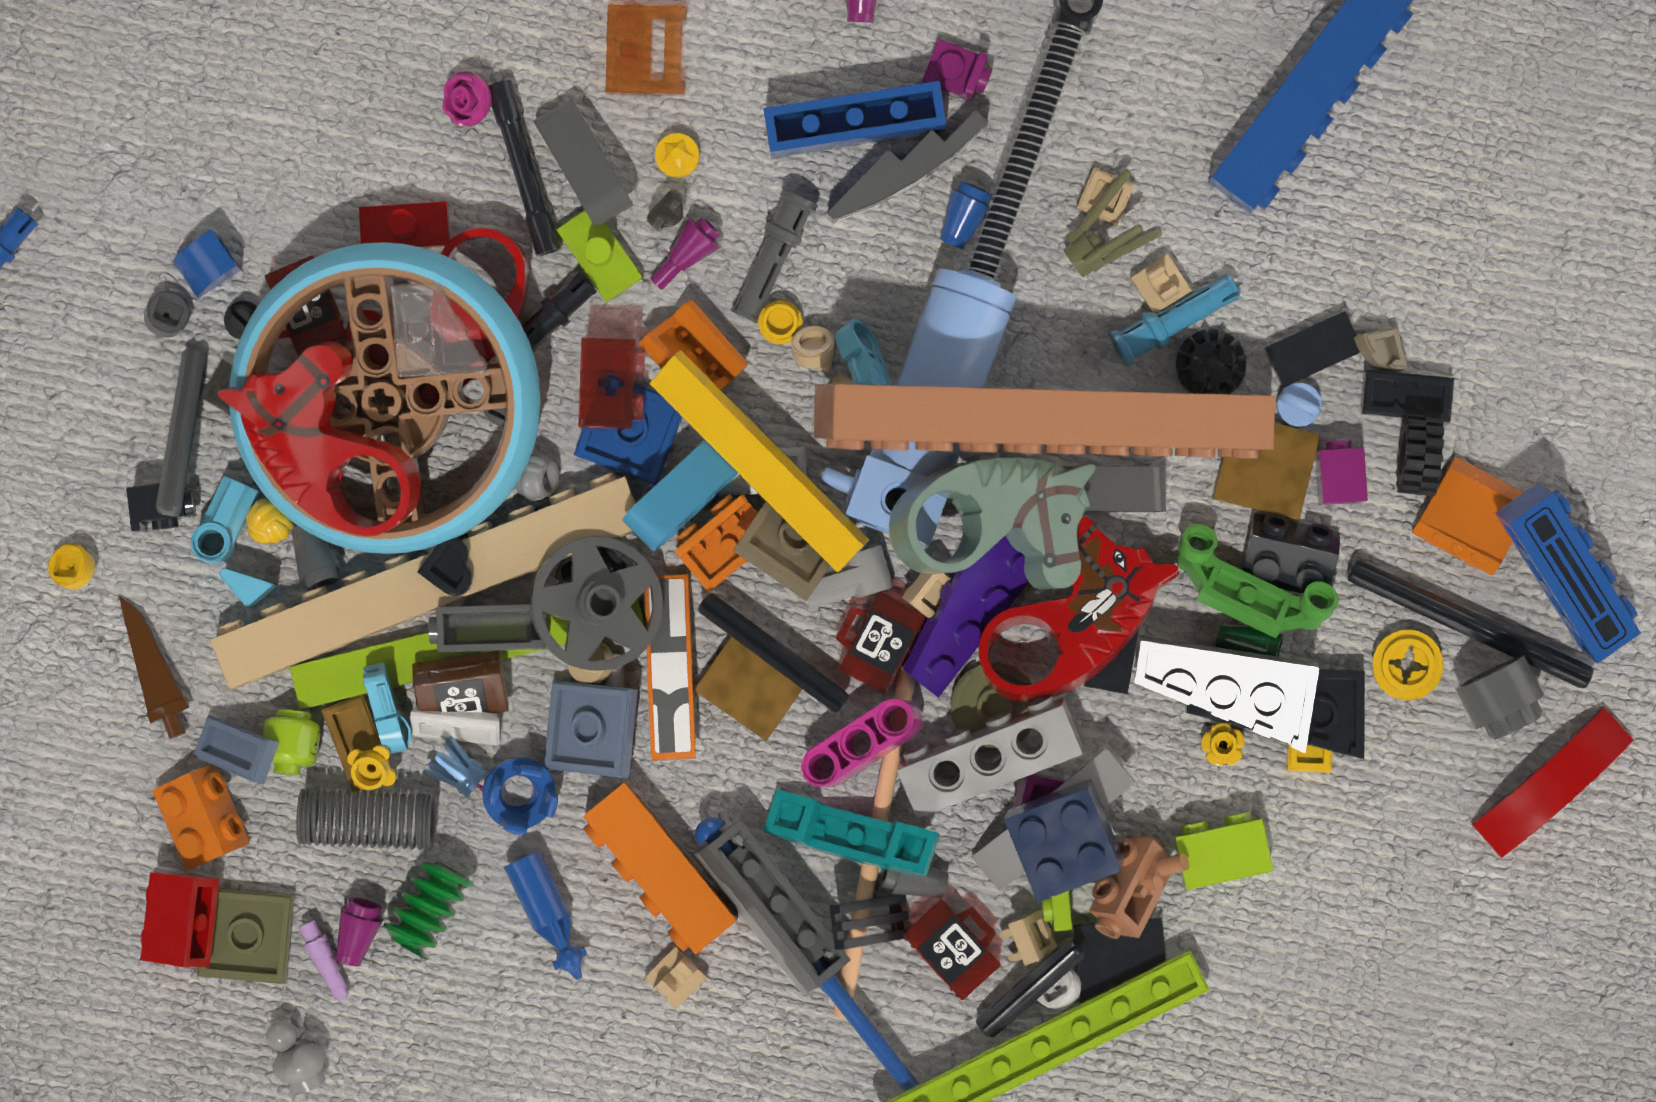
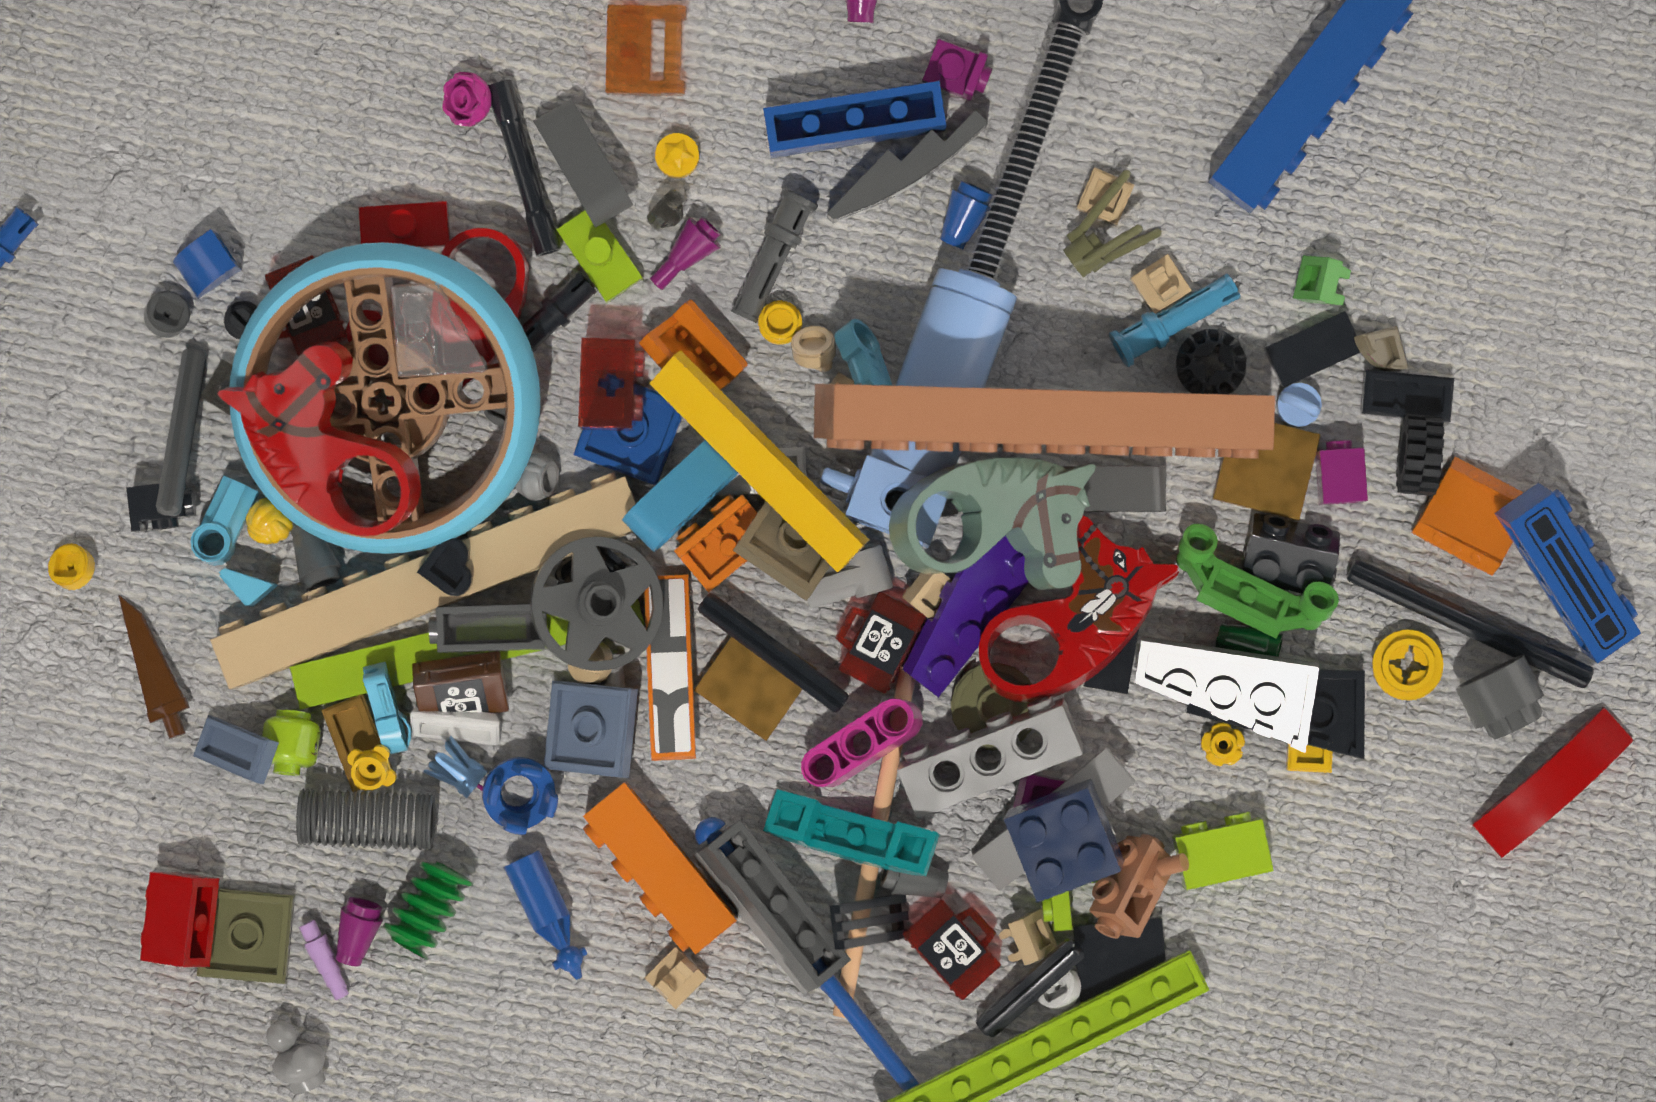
(200, 816): orange bracket -> none
(1319, 280): none -> bright green tile

